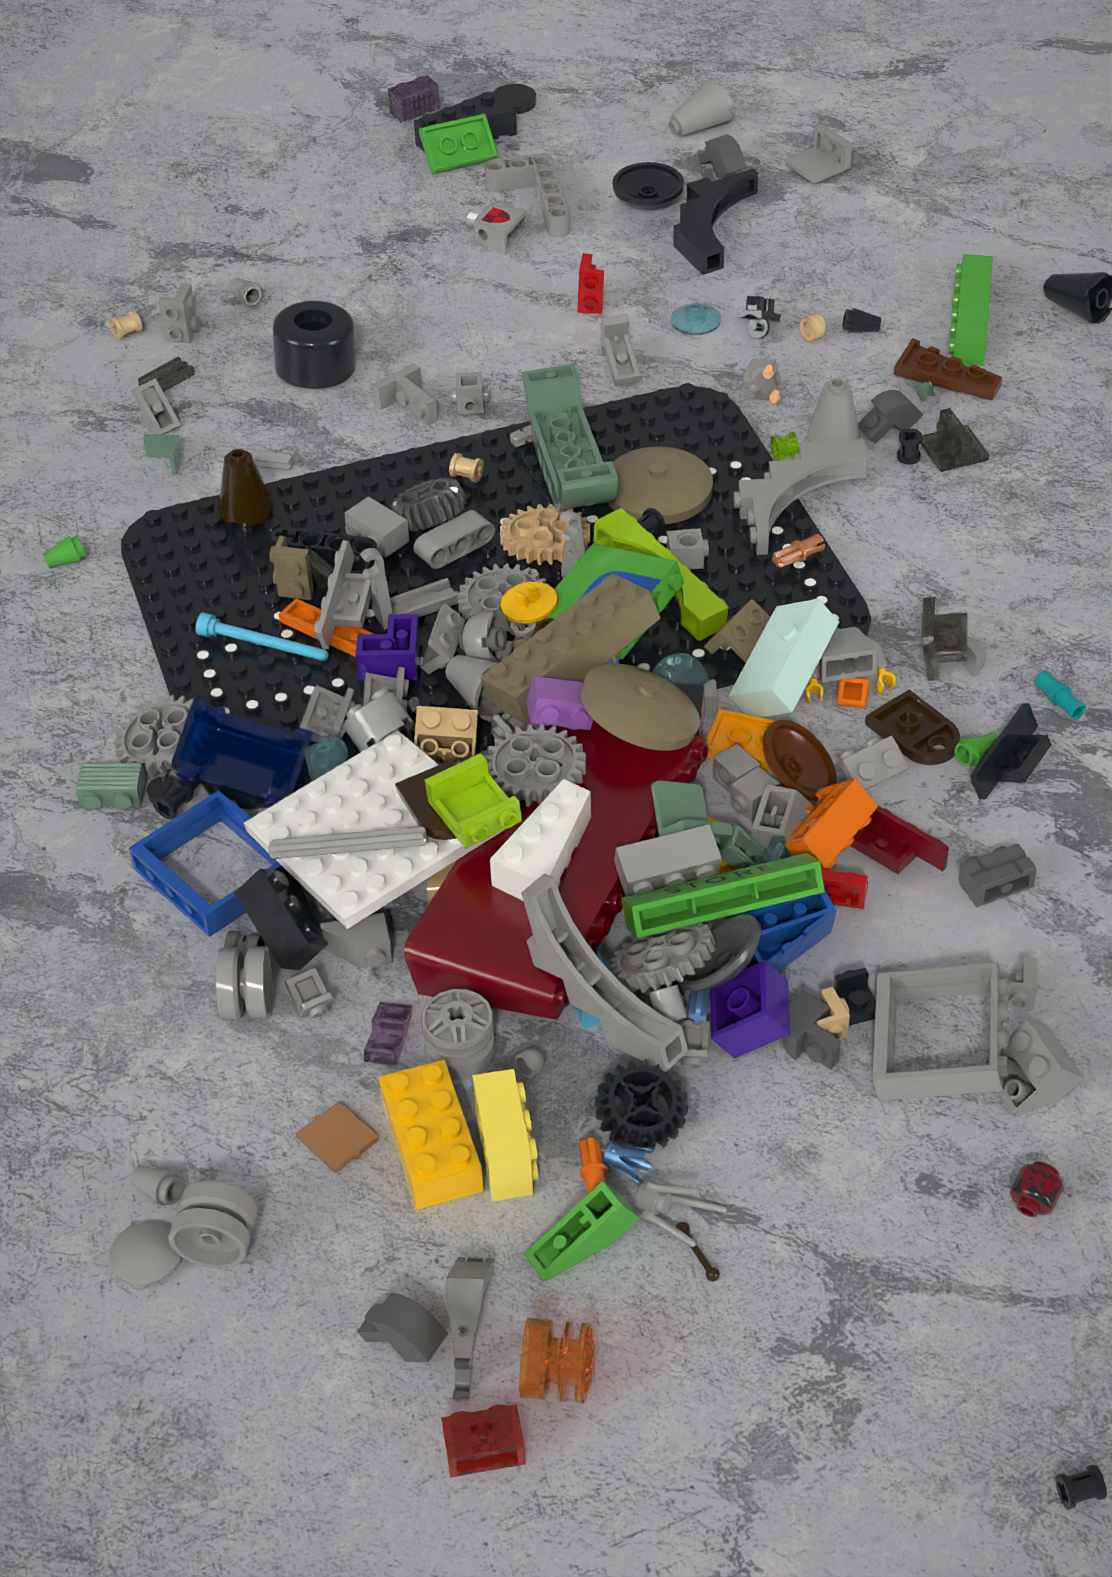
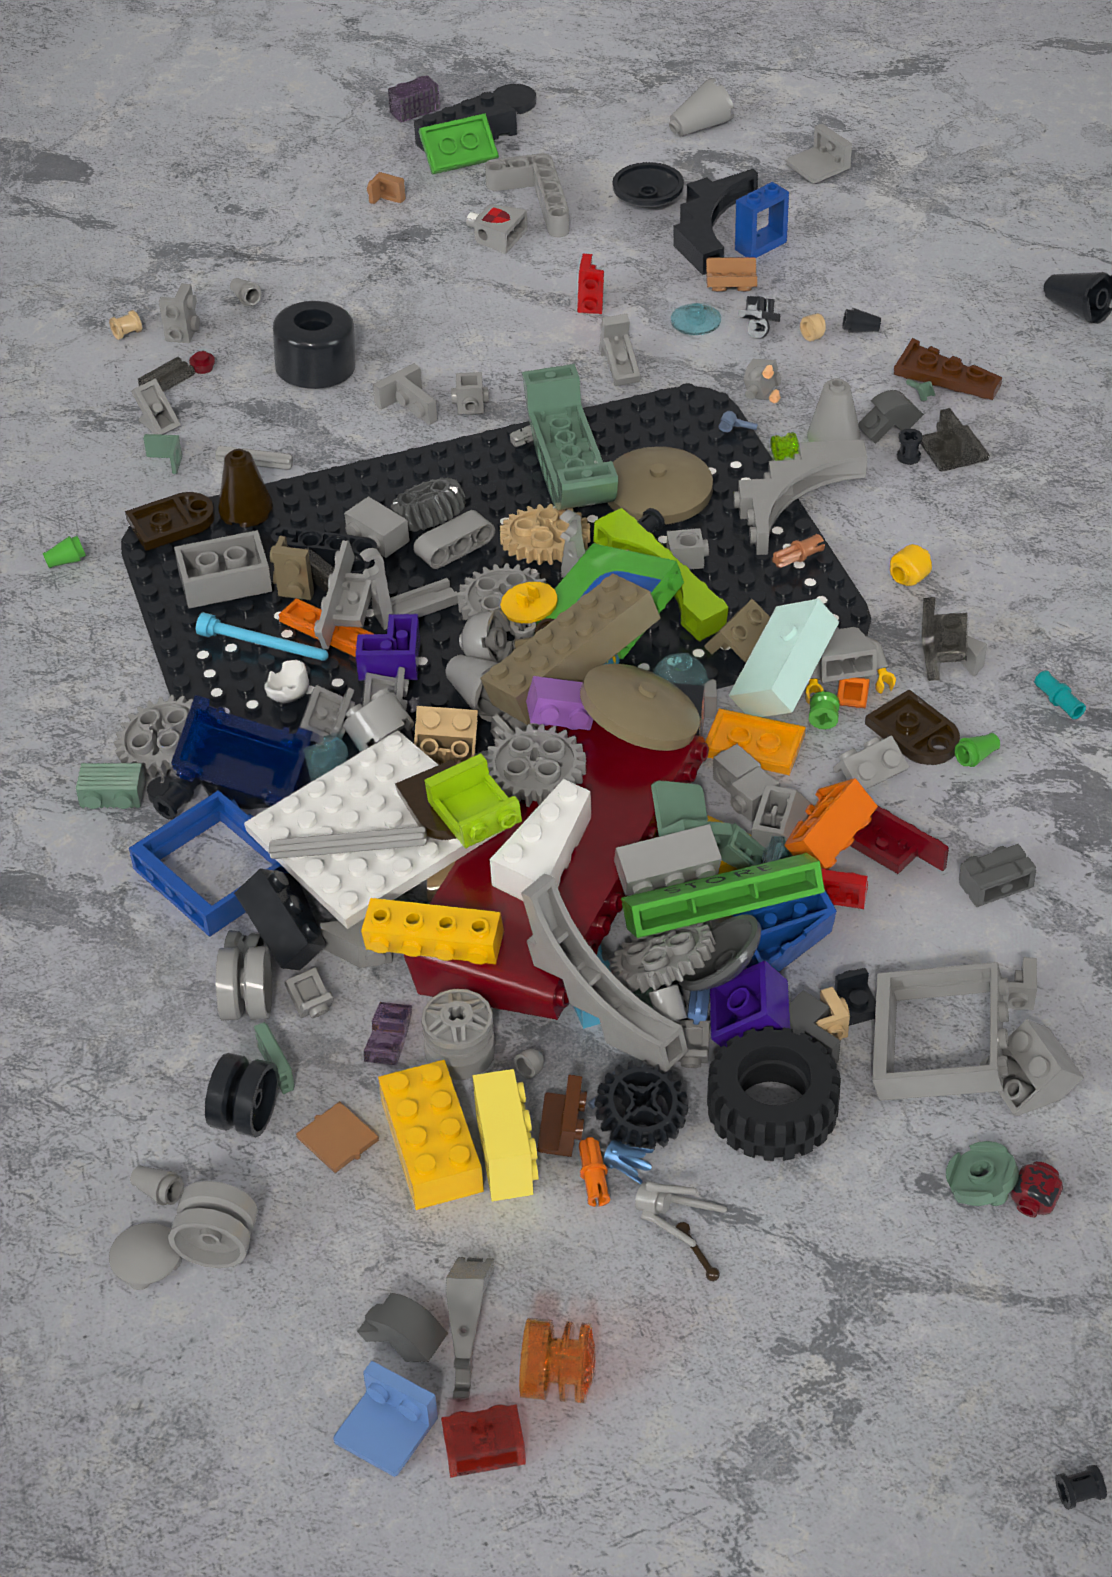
(171, 518): none -> dark brown tile
(202, 362): none -> dark red plate
(223, 569): none -> light grey brick
(241, 1094): none -> black wheel
(272, 1053): none -> sand green tile
(289, 683): none -> white hair
(386, 187): none -> medium nougat bracket
(387, 1420): none -> medium blue bracket
(432, 931): none -> yellow brick
(443, 639): light grey bracket -> none
(466, 467): tan bush -> none
(560, 1120): none -> reddish brown bracket
(583, 1231): bright green slope -> none
(724, 154): dark grey brick -> none
(730, 419): none -> sand blue hand
(731, 272): none -> medium nougat bracket
(756, 242): none -> blue window
(767, 1128): none -> black tyre
(797, 758): reddish brown dish -> none
(824, 710): none -> bright green wheel
(910, 565): none -> yellow head
(971, 309): bright green brick -> none
(983, 1190): none -> sand green plate
(1012, 754): black bracket -> none

